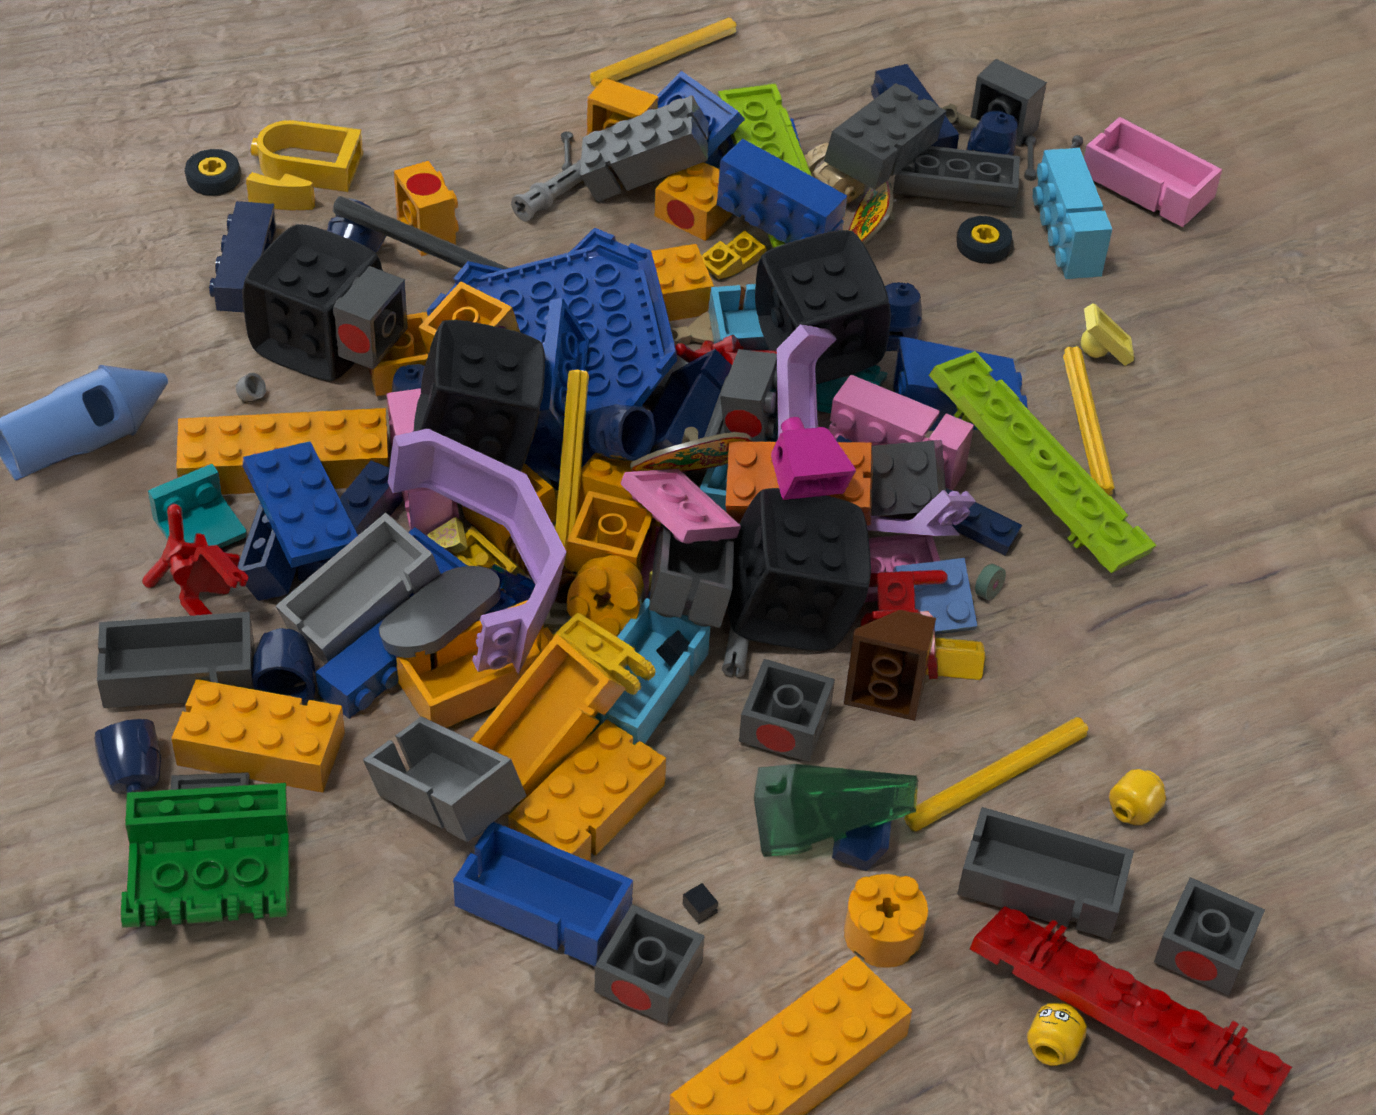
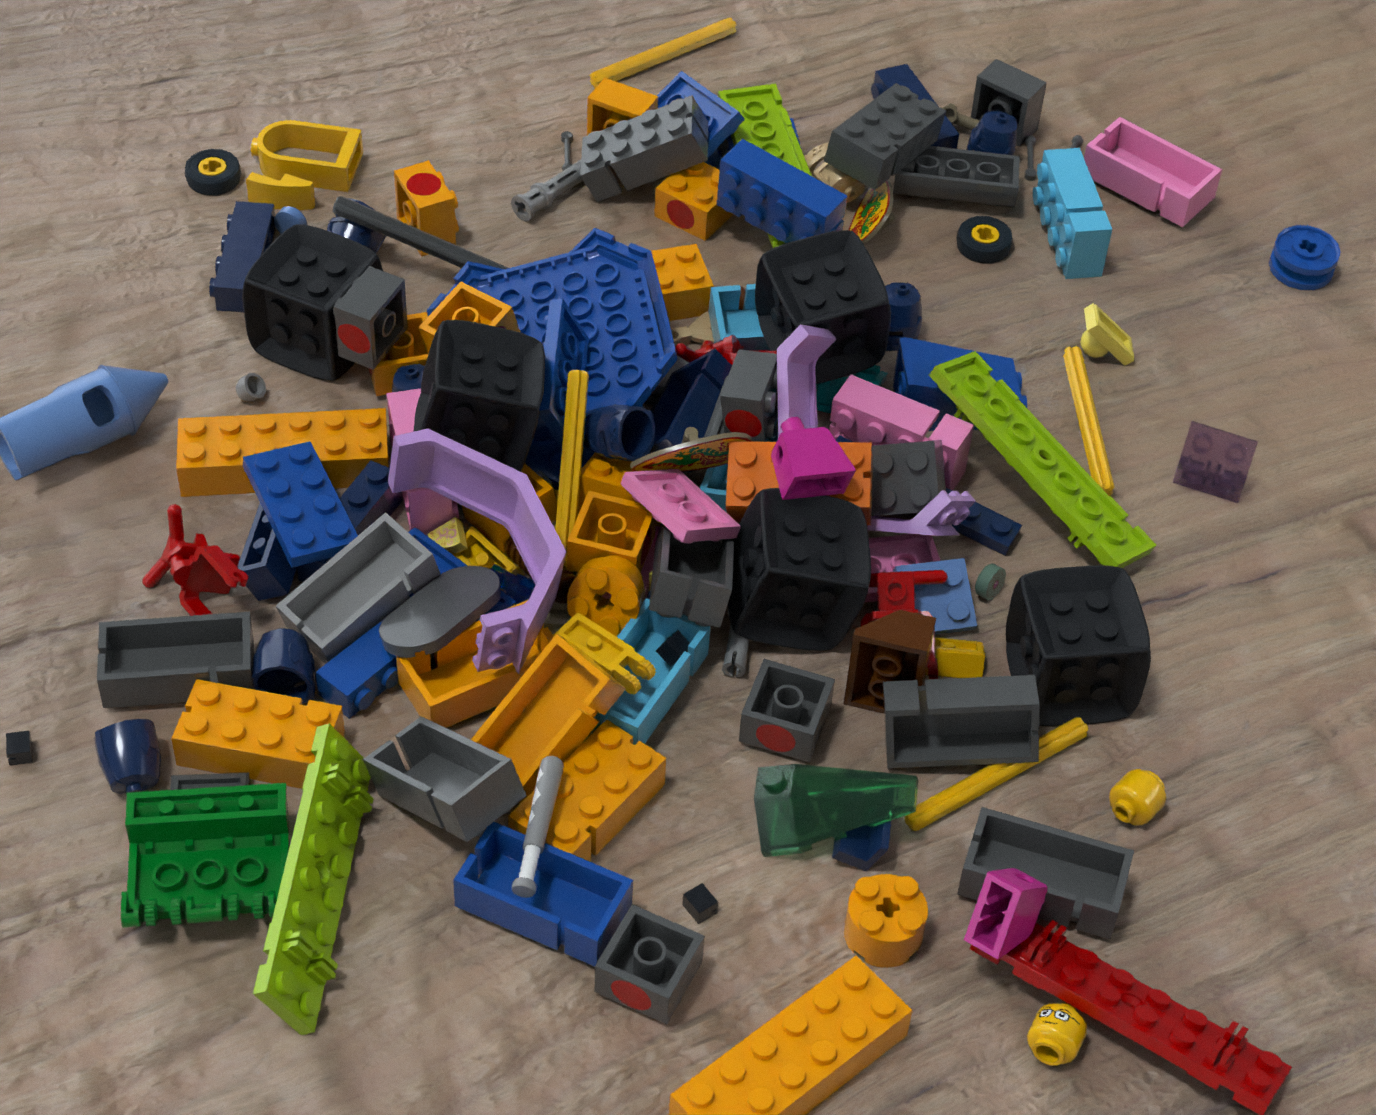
(19, 748): none -> black piece
(201, 505): teal bracket -> none
(287, 218): none -> medium blue tile
(314, 882): none -> lime piece
(541, 811): none -> light grey piece
(734, 257): yellow slope -> none
(961, 721): none -> dark grey piece
(1009, 903): none -> dark pink torso
(1082, 642): none -> black piece
(1209, 936): dark grey brick -> none
(1215, 461): none -> clear purple hinge
(1304, 257): none -> blue wheel

